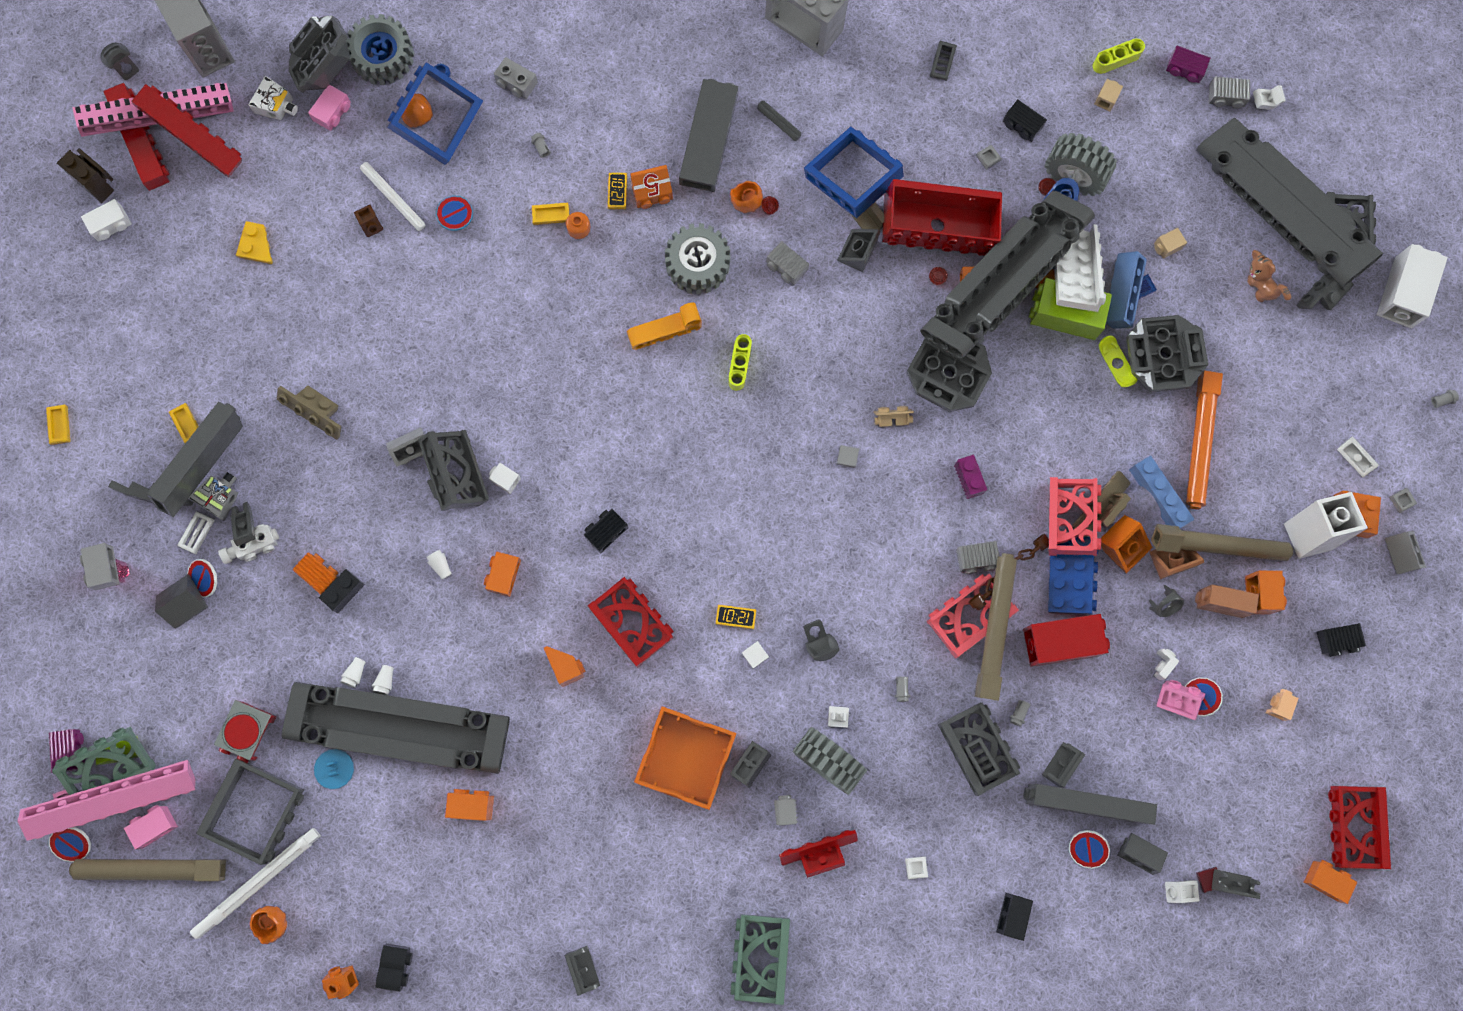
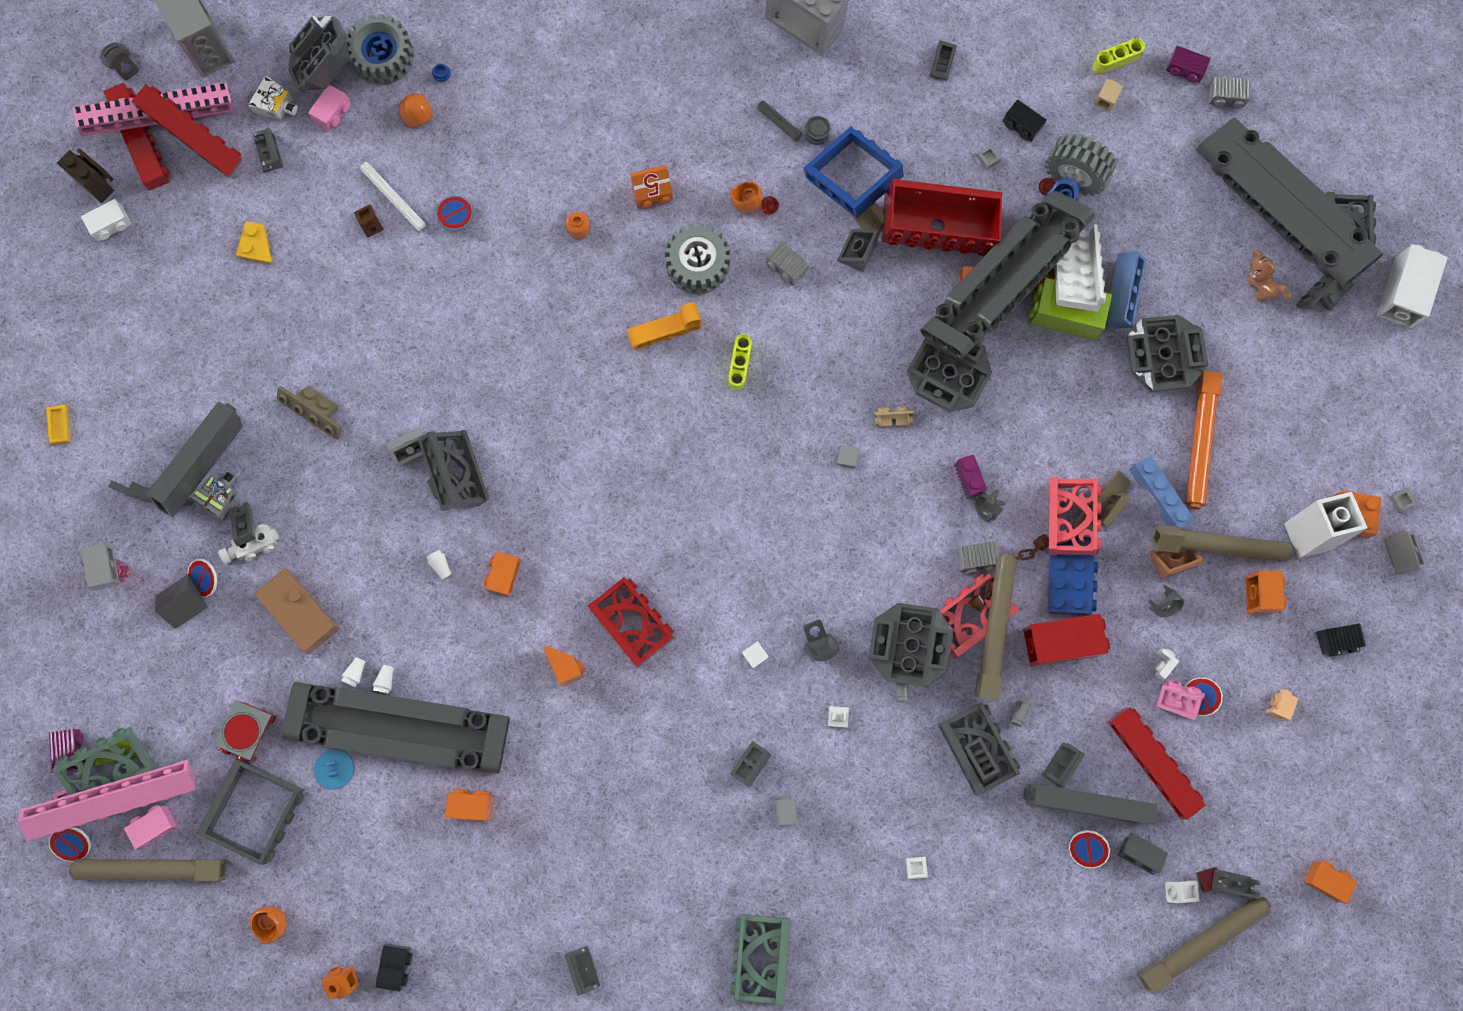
(184, 421): yellow tile -> none
(202, 536): white tile -> none
(255, 883): white piece -> none
(267, 150): none -> dark grey hinge
(296, 611): none -> medium nougat brick
(315, 572): orange brick -> none
(341, 591): black brick -> none
(442, 156): blue window -> none
(504, 478): white brick -> none
(515, 78): light grey brick -> none
(538, 141): light grey pin -> none
(550, 213): yellow tile -> none
(605, 530): black brick -> none
(617, 190): tile -> none
(685, 758): orange tile -> none
(708, 135): dark grey brick -> none
(735, 616): tile -> none
(817, 130): none -> dark grey wheel
(821, 855): red bracket -> none
(830, 760): light grey wheel -> none
(891, 642): none -> dark grey piece
(938, 275): clear red plate -> none
(988, 506): none -> dark grey piece
(1014, 916): black hinge -> none
(1110, 350): neon yellow piece -> none
(1126, 543): orange slope -> none
(1147, 287): clear blue tile -> none
(1156, 763): none -> red brick
(1162, 972): none -> dark tan brick
(1170, 243): tan brick -> none
(1227, 601): nougat brick -> none
(1269, 98): white bracket -> none
(1357, 456): white slope -> none
(1380, 830): red fence -> none
(1450, 396): light grey pin -> none

